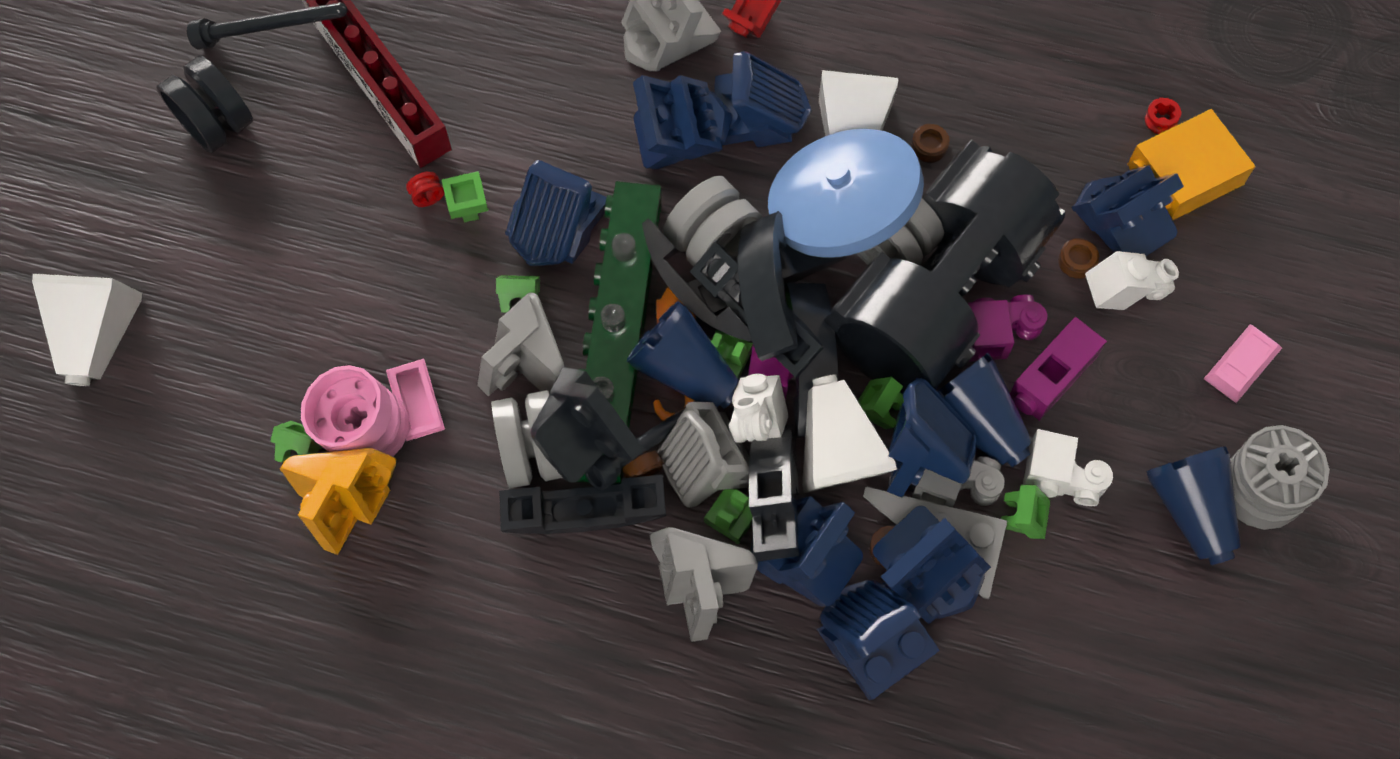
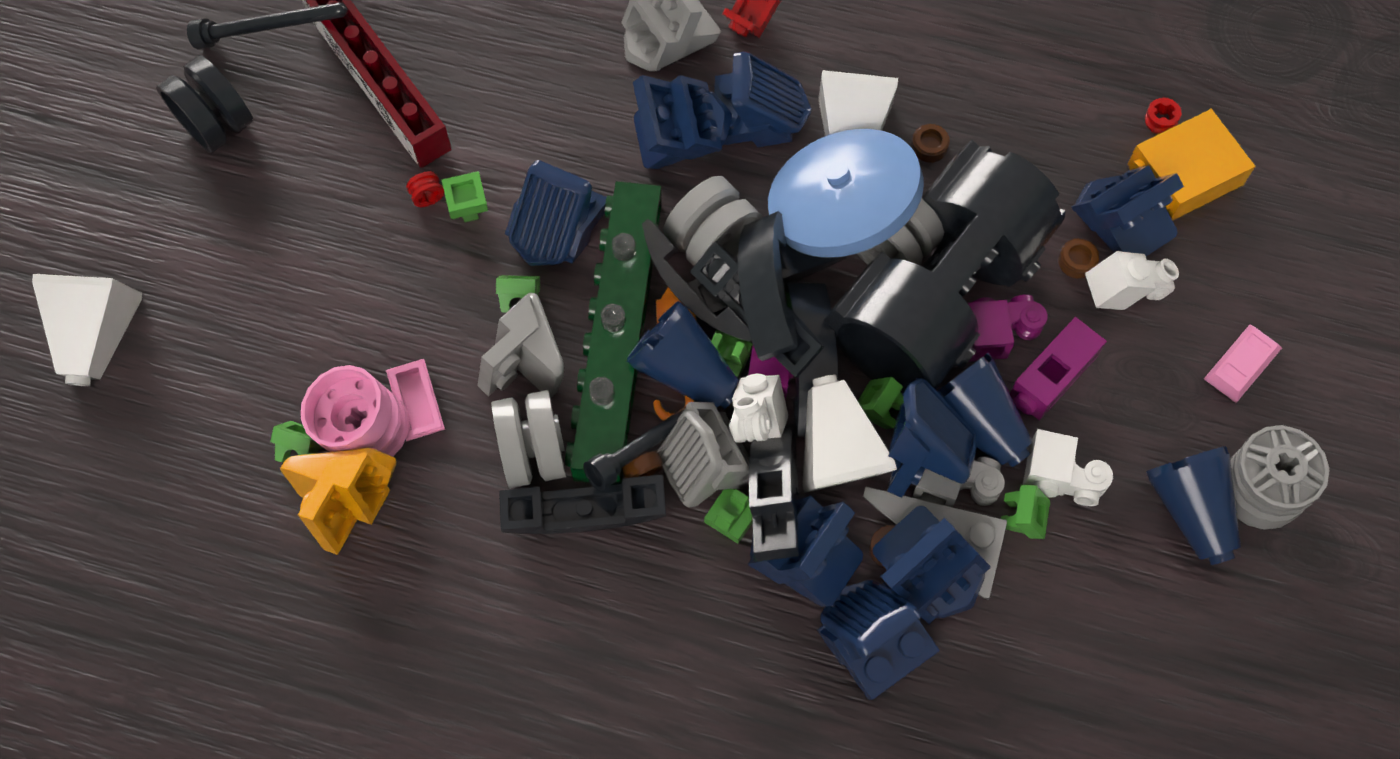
(580, 427): black piece -> none
(699, 574): light grey piece -> none

